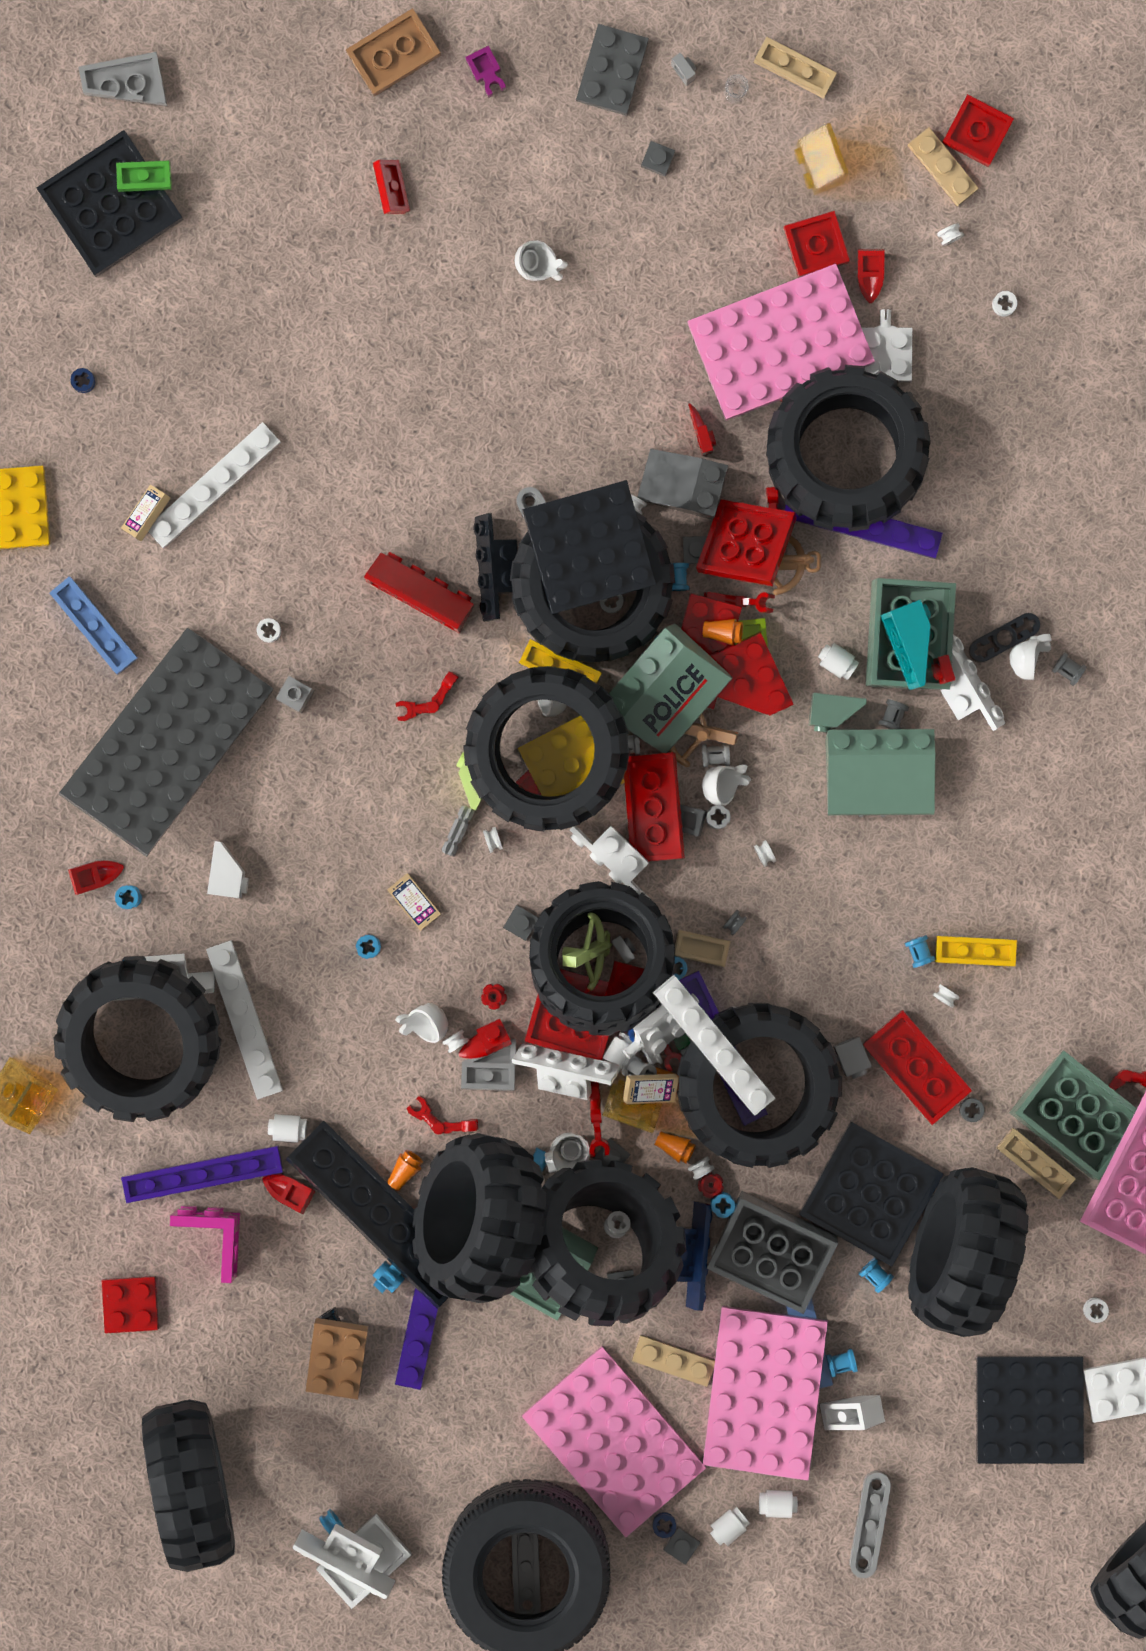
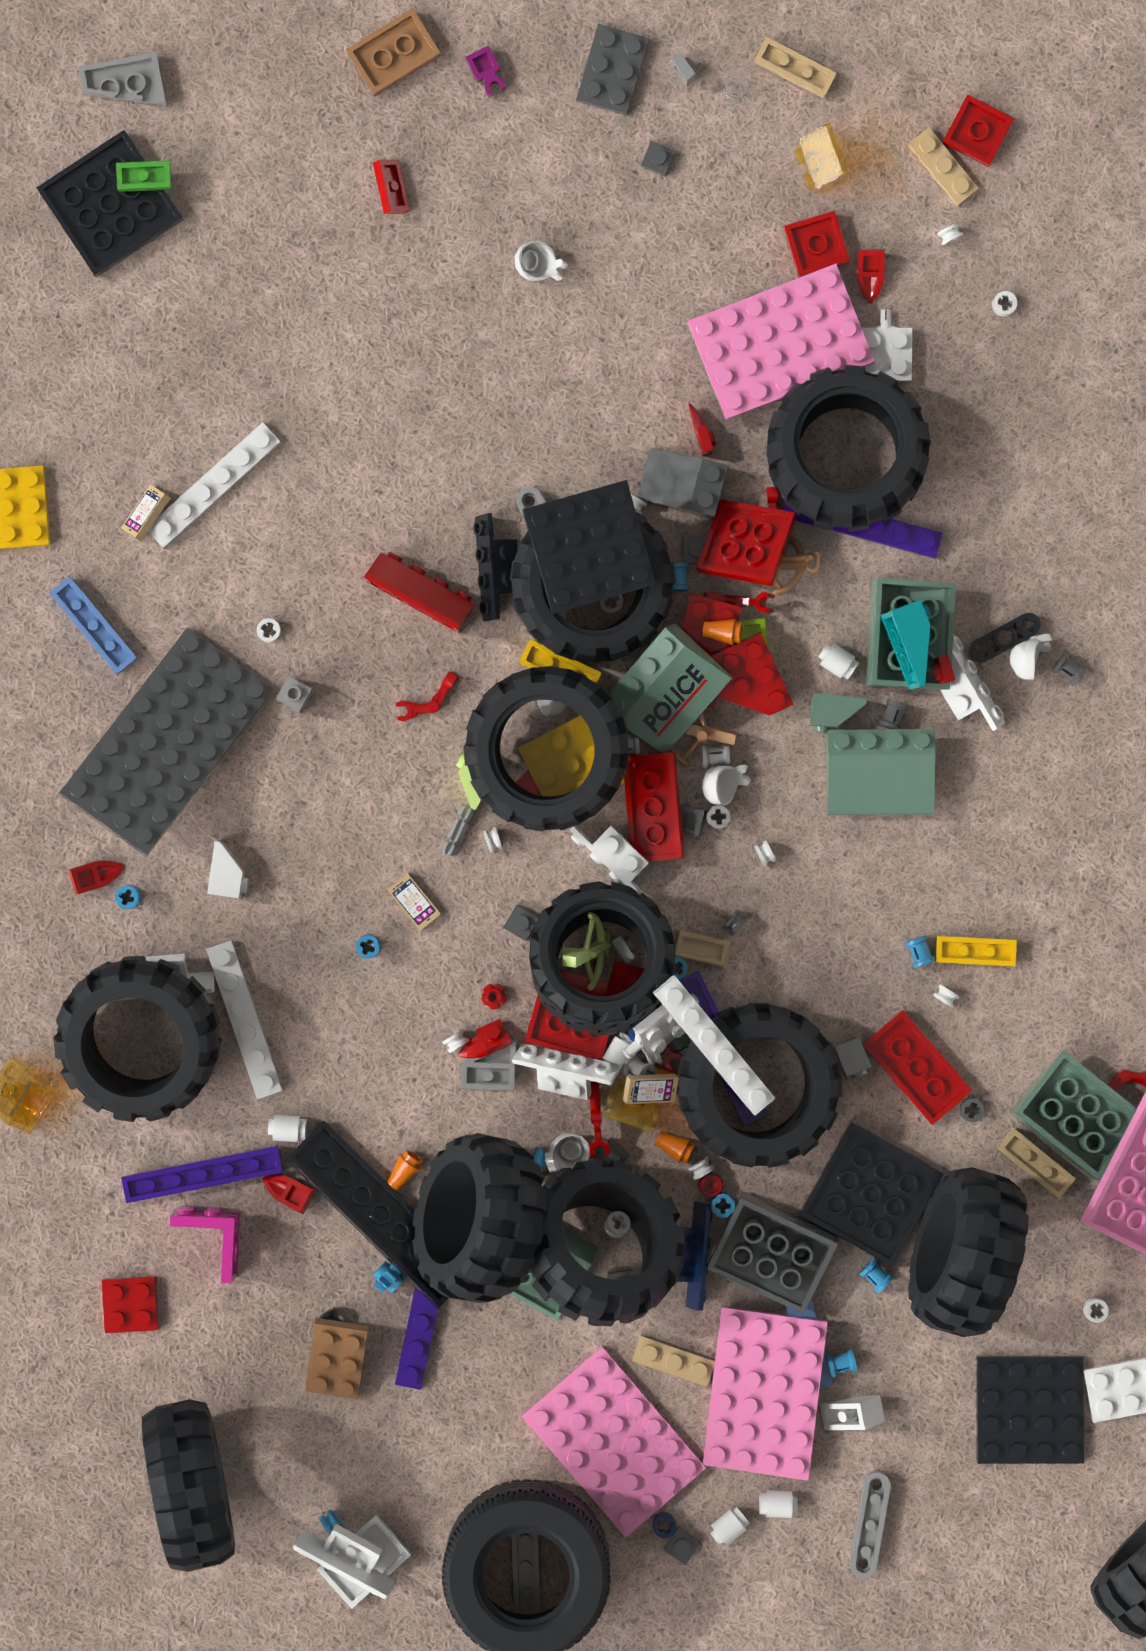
(85, 388): dark blue bush -> none
(426, 1021): white piece -> none
(436, 1125): red piece -> none

